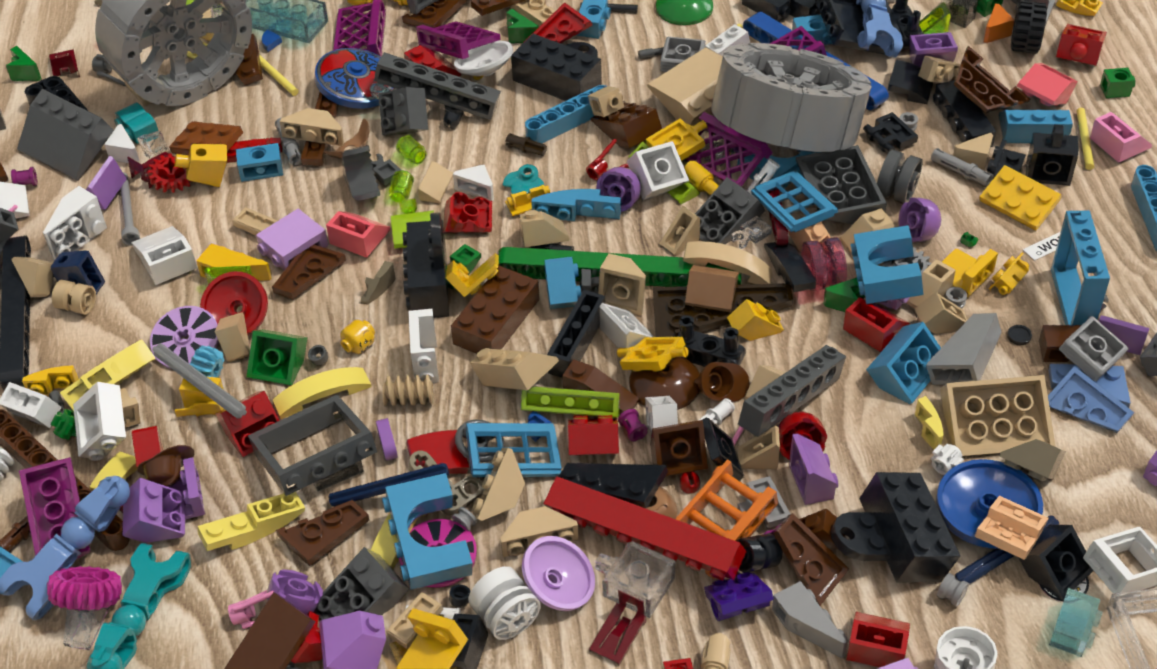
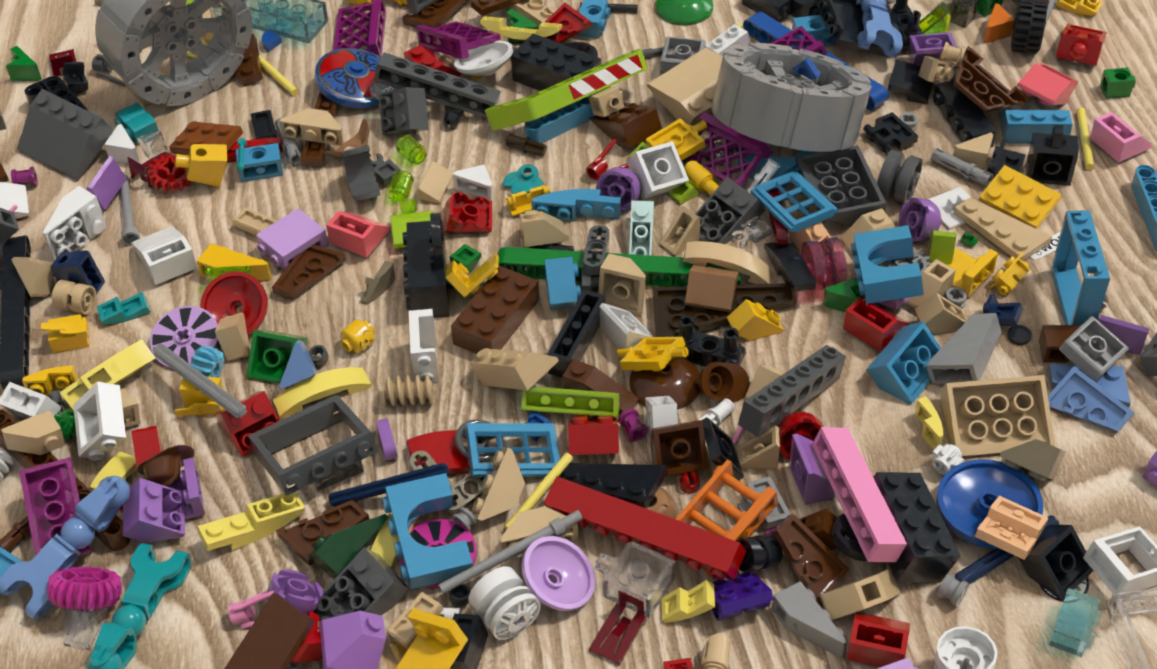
(34, 435): none -> tan slope
(67, 333): none -> yellow piece
(74, 76): none -> black bracket
(116, 311): none -> teal slope
(241, 143): none -> teal hinge
(263, 124): none -> black tile
(299, 366): none -> medium blue slope
(337, 549): none -> dark green slope
(497, 25): none -> light yellow slope
(543, 486): none -> light yellow bar
(555, 528): none -> light grey bar
(567, 91): none -> lime beam
(593, 243): none -> dark grey beam
(641, 227): none -> light aqua slope
(687, 604): none -> light yellow slope
(807, 69): none -> blue tile
(859, 495): none -> bright pink brick
(860, 594): none -> tan slope
(942, 246): none -> lime slope
(946, 203): none -> white piece
(952, 53): none -> tan bush
(1002, 230): none -> tan wing
(1007, 313): none -> dark blue bracket

